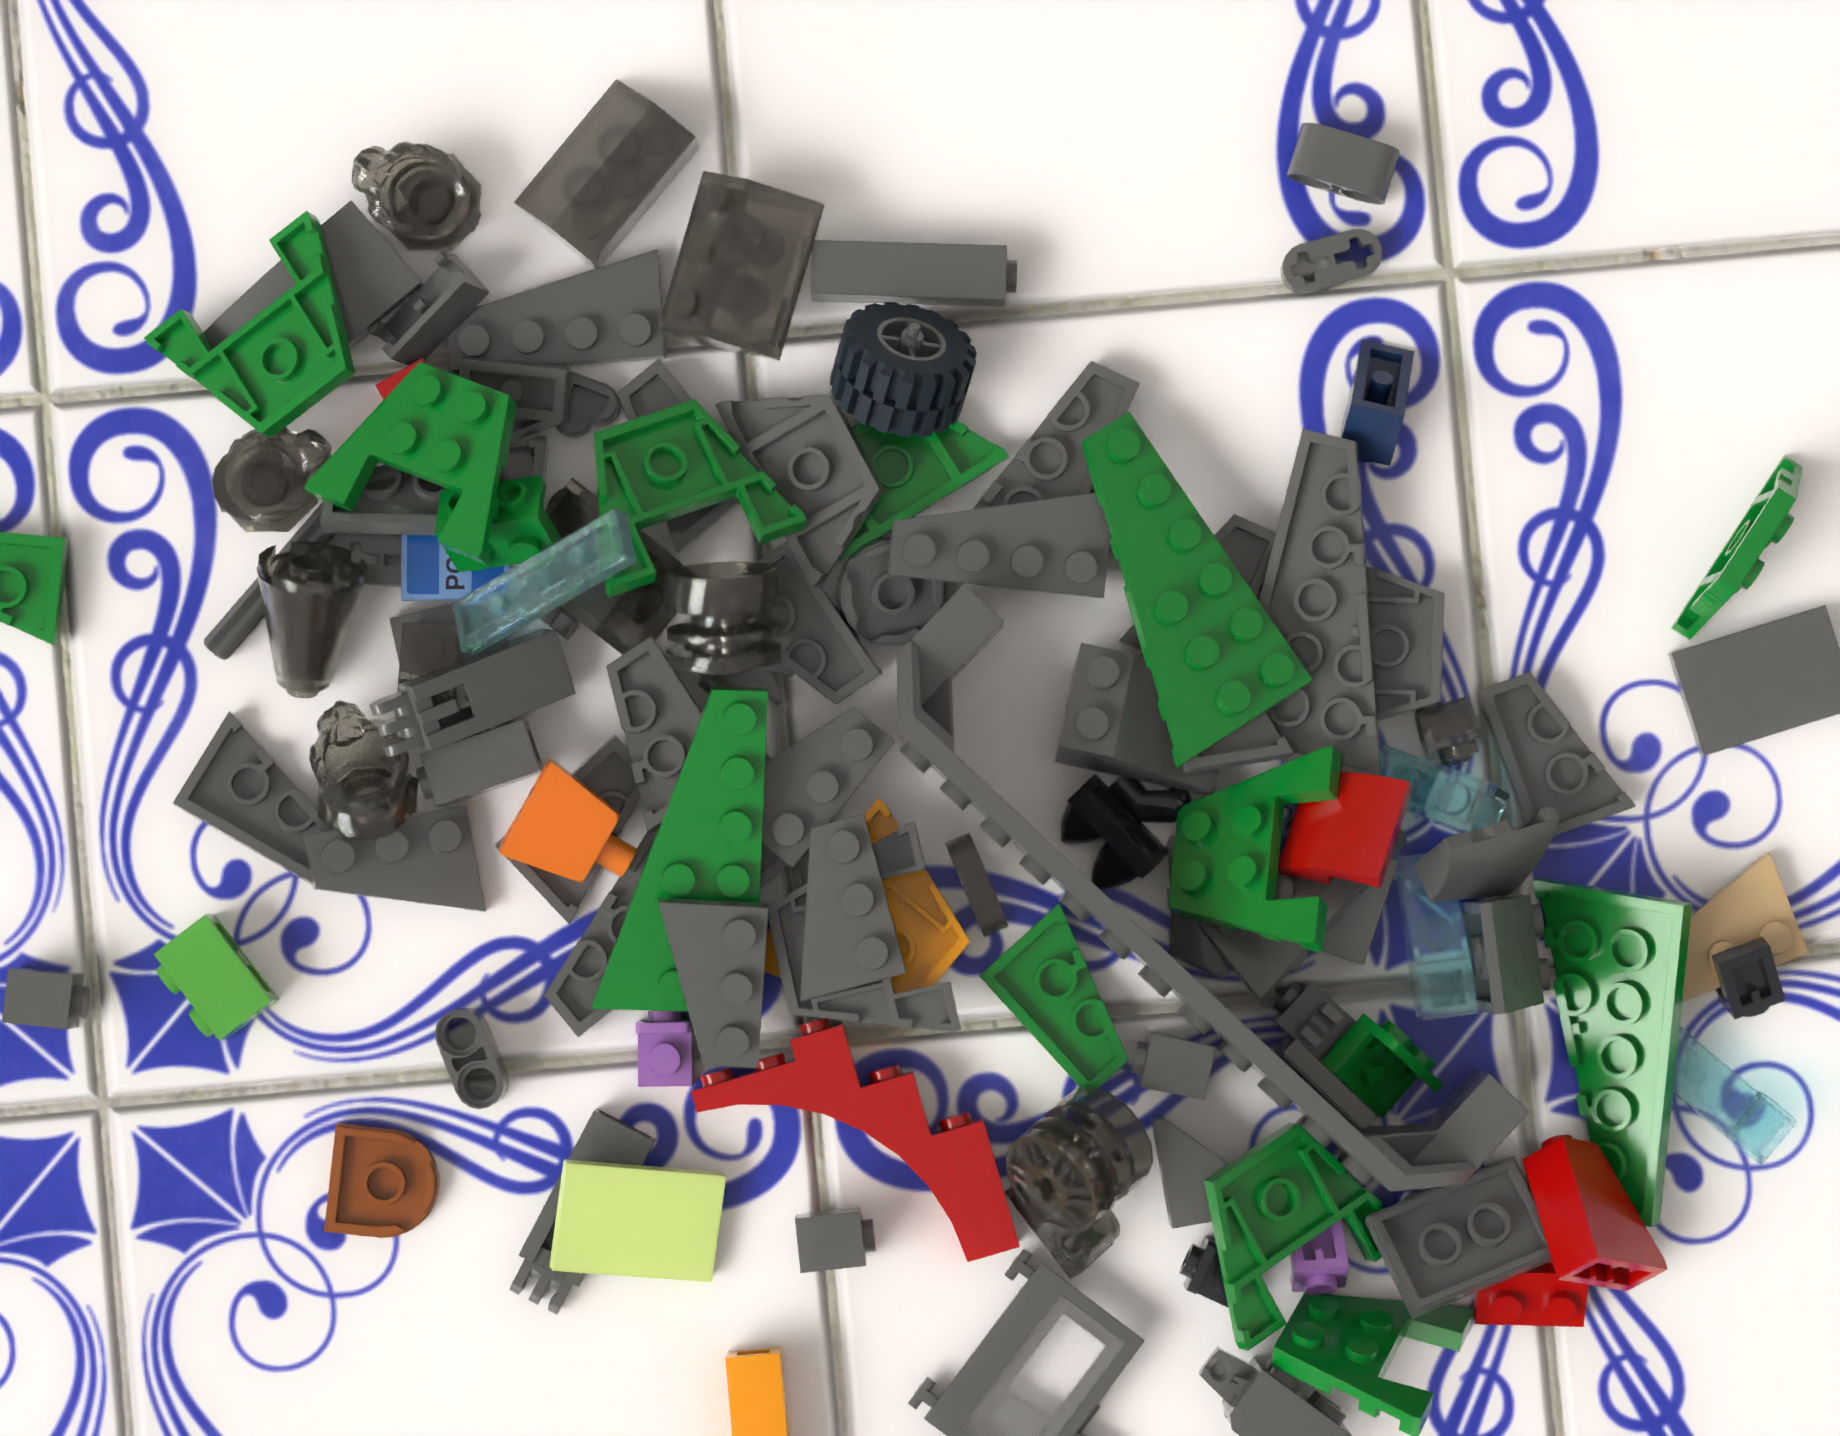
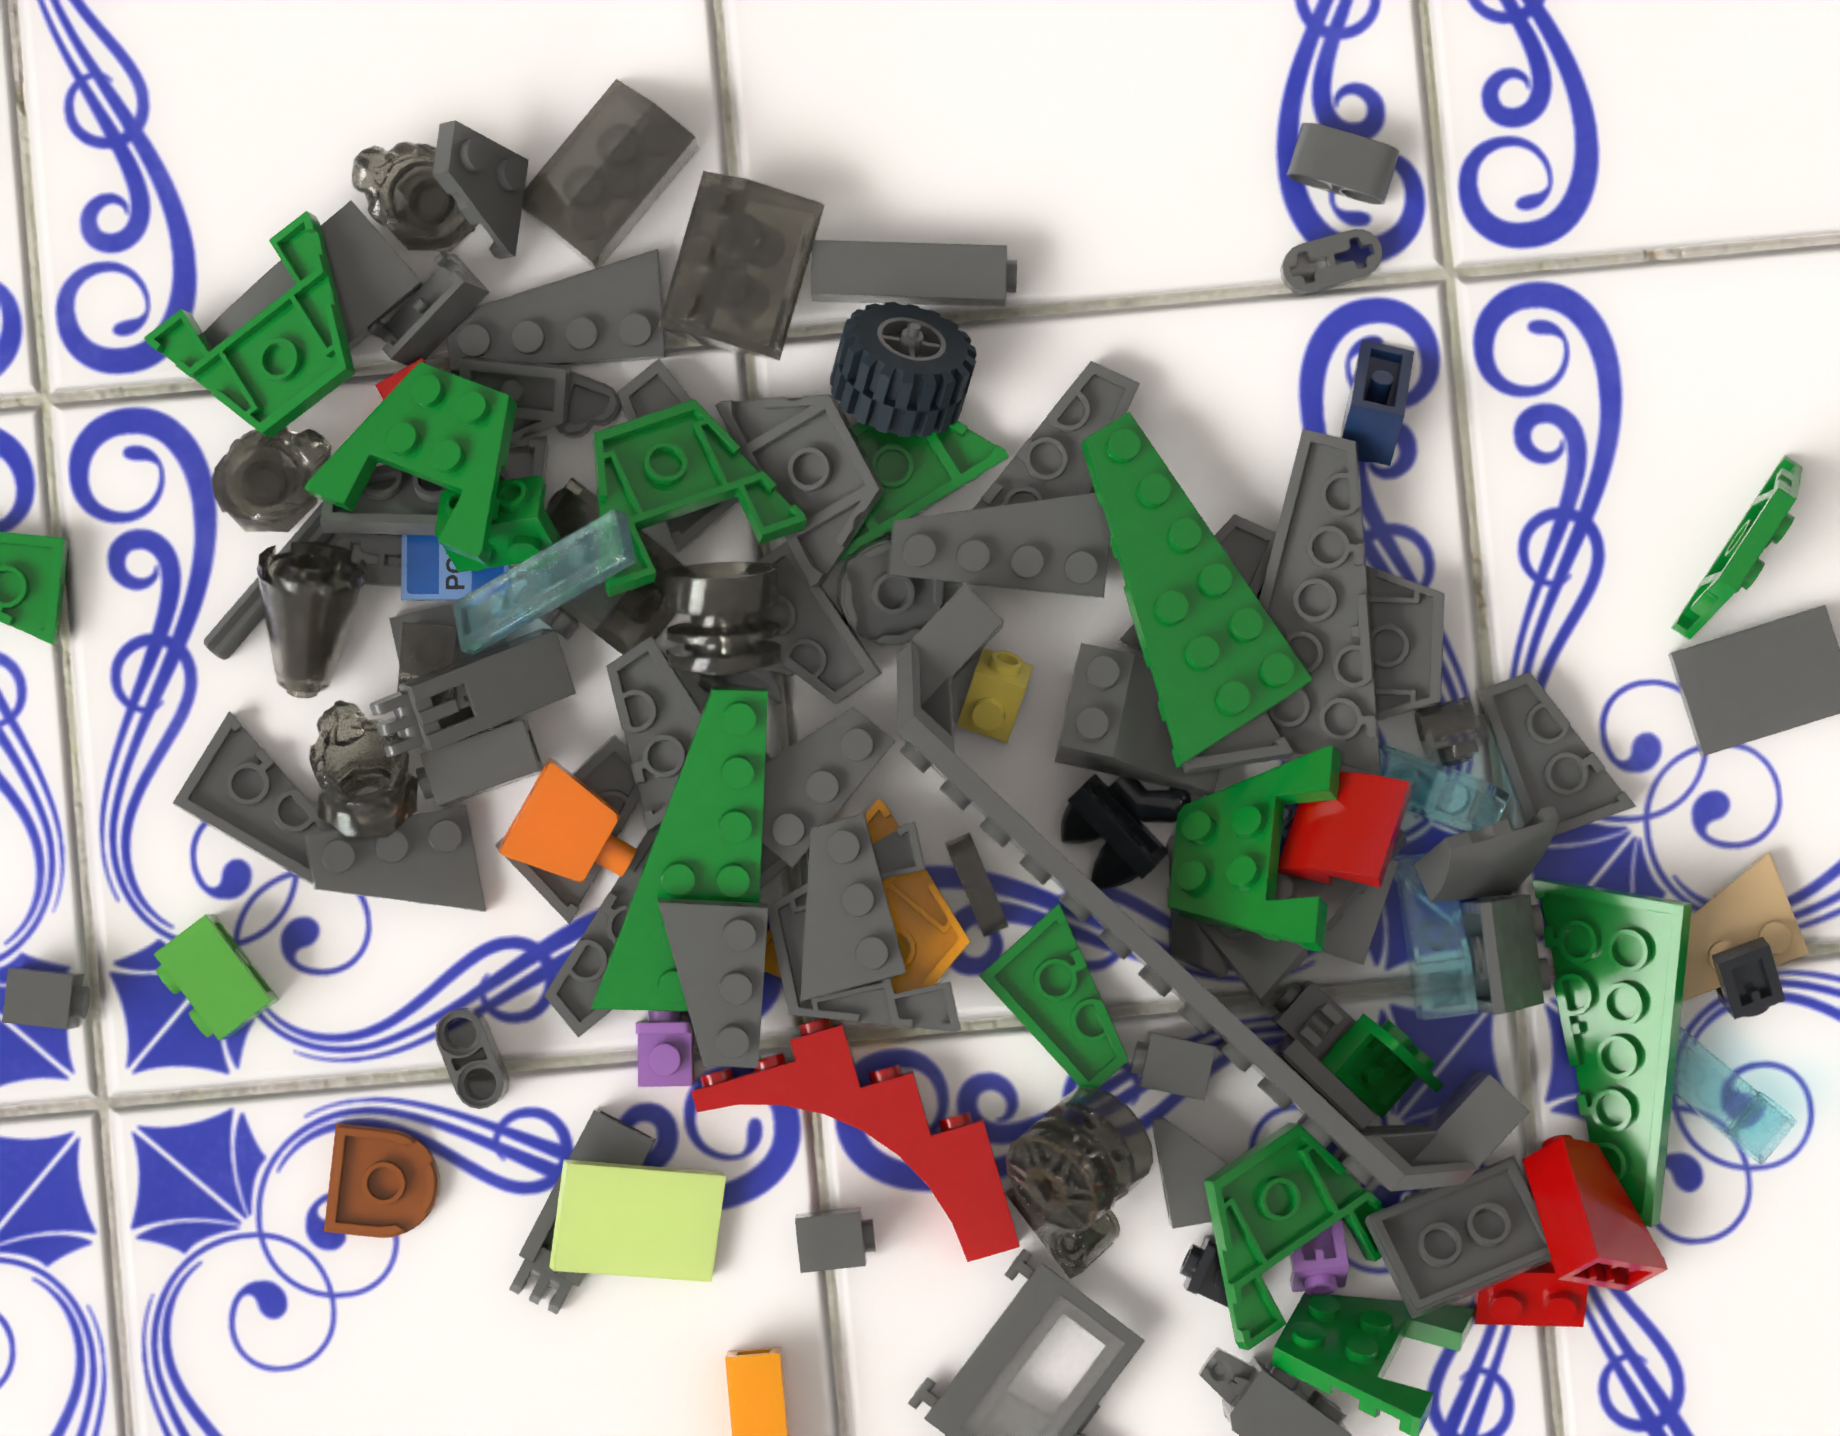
(484, 182): none -> dark grey wing
(995, 694): none -> light yellow bracket

